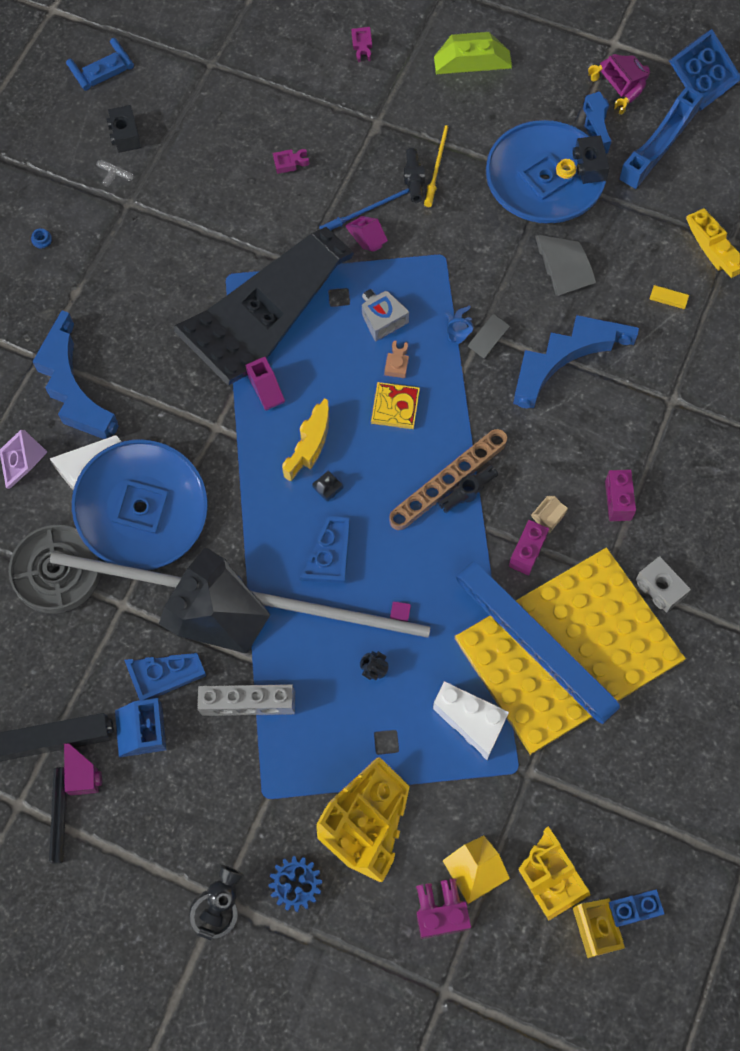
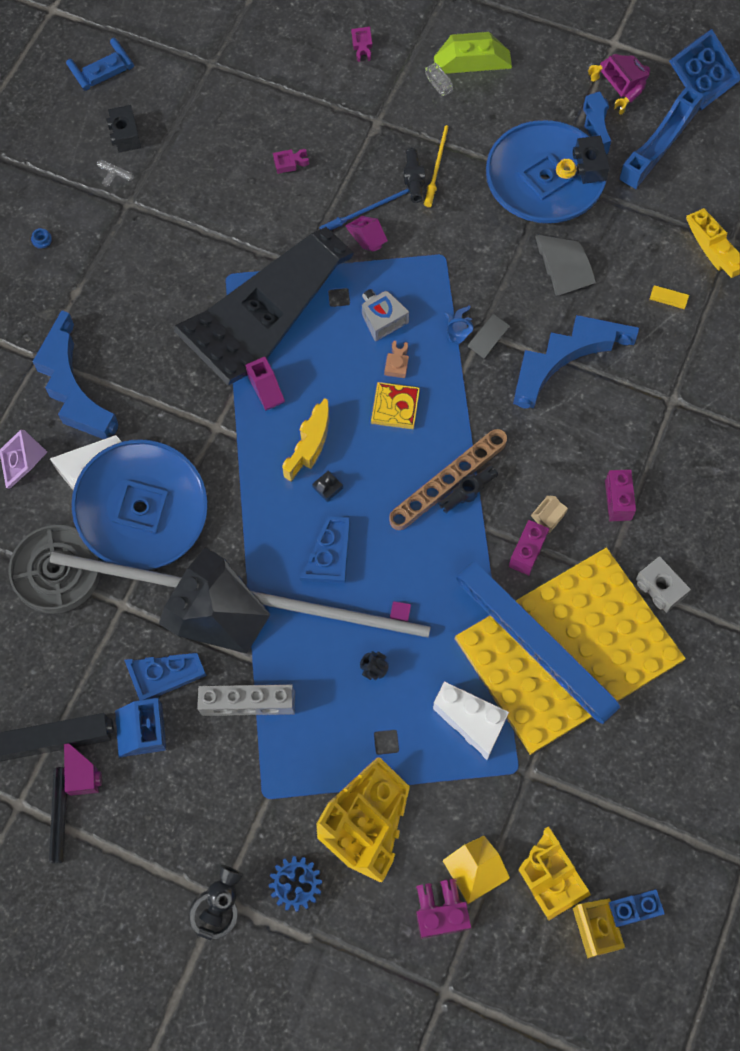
(439, 79): none -> clear beam

